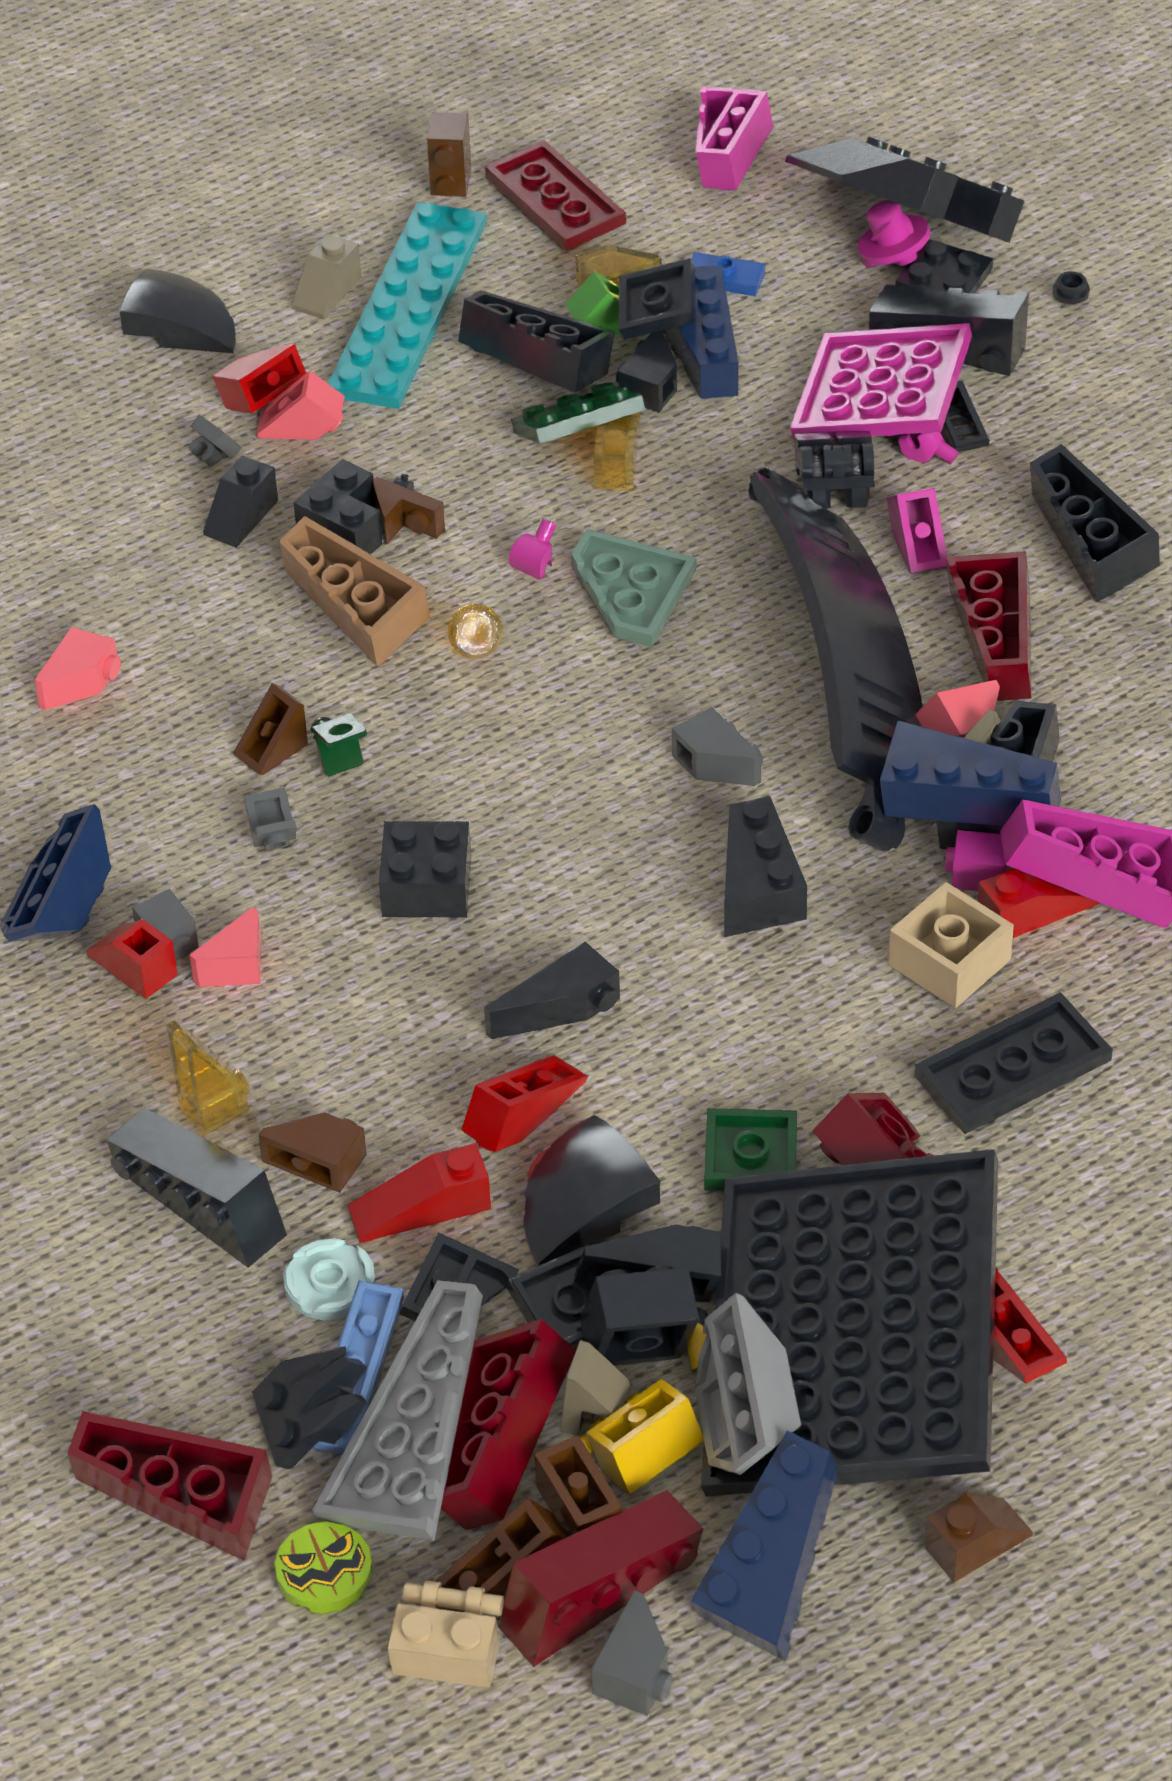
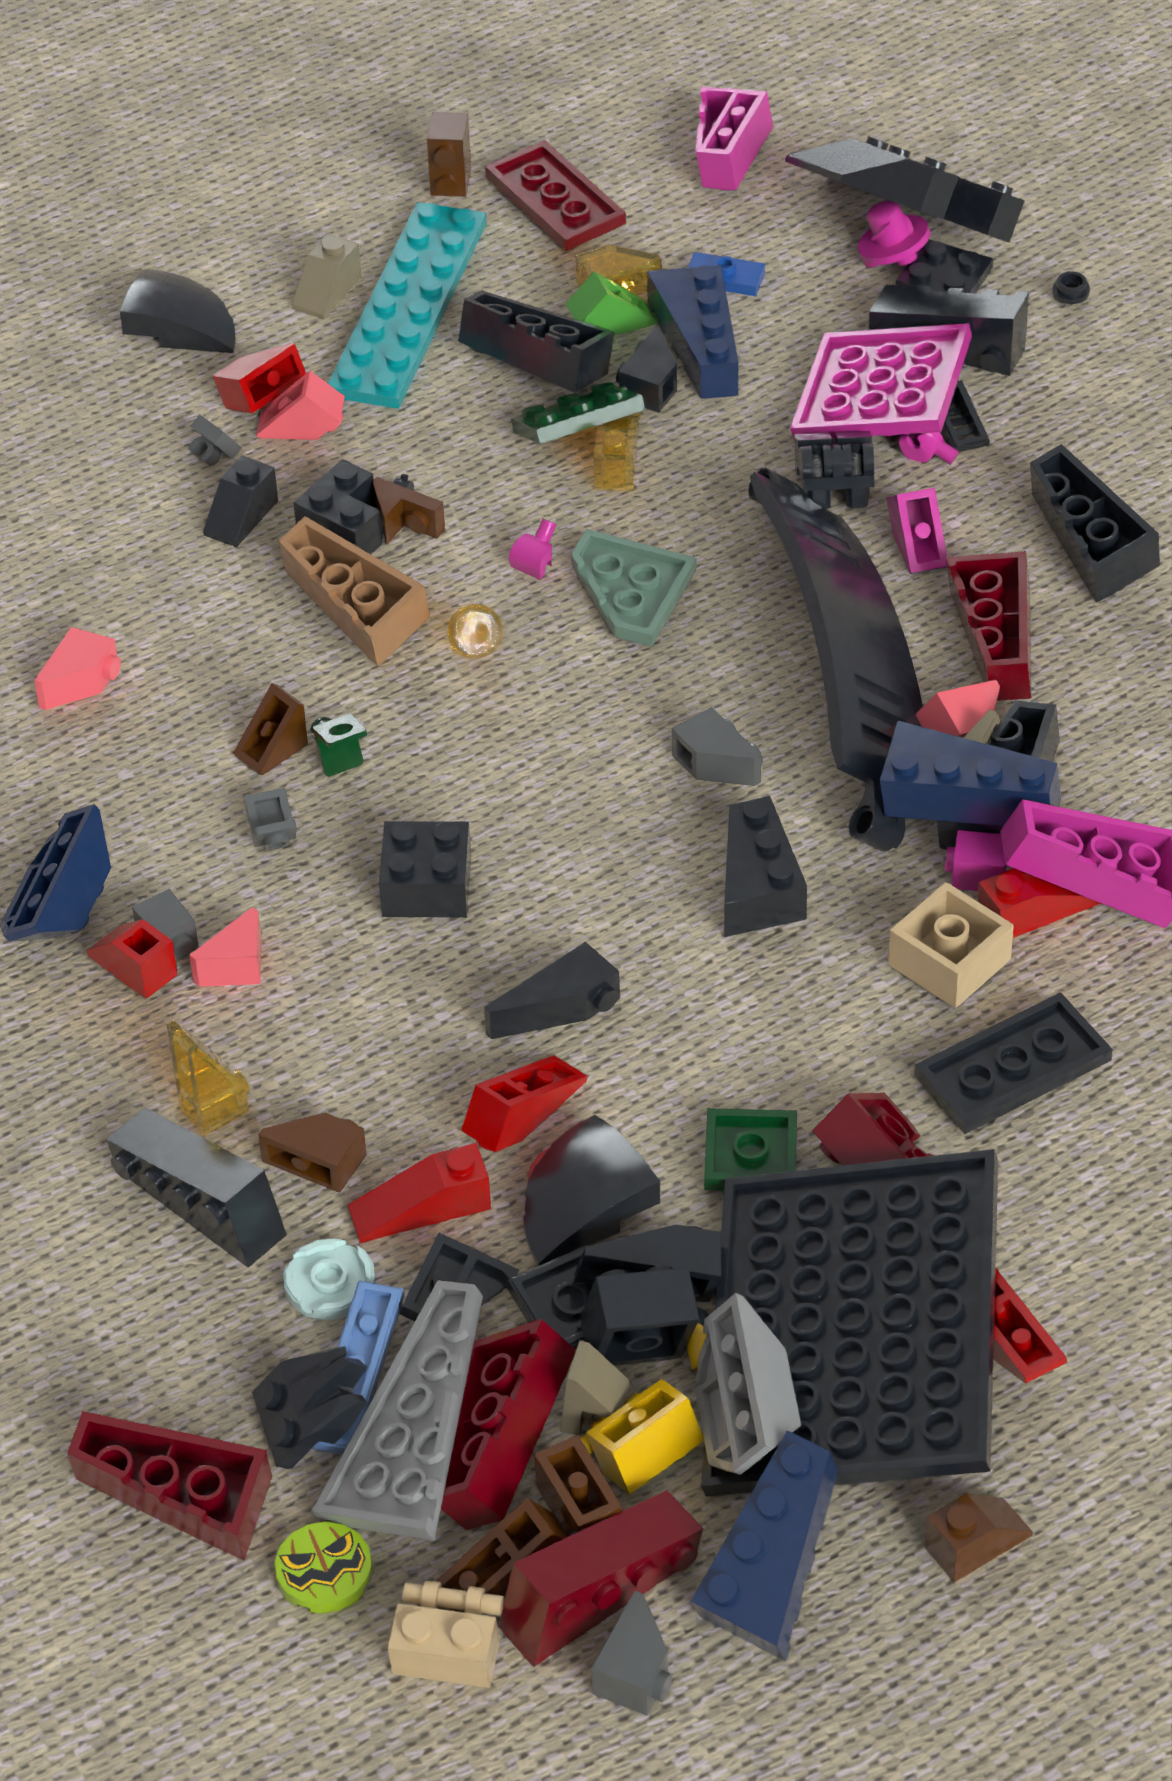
(657, 298): black plate -> none

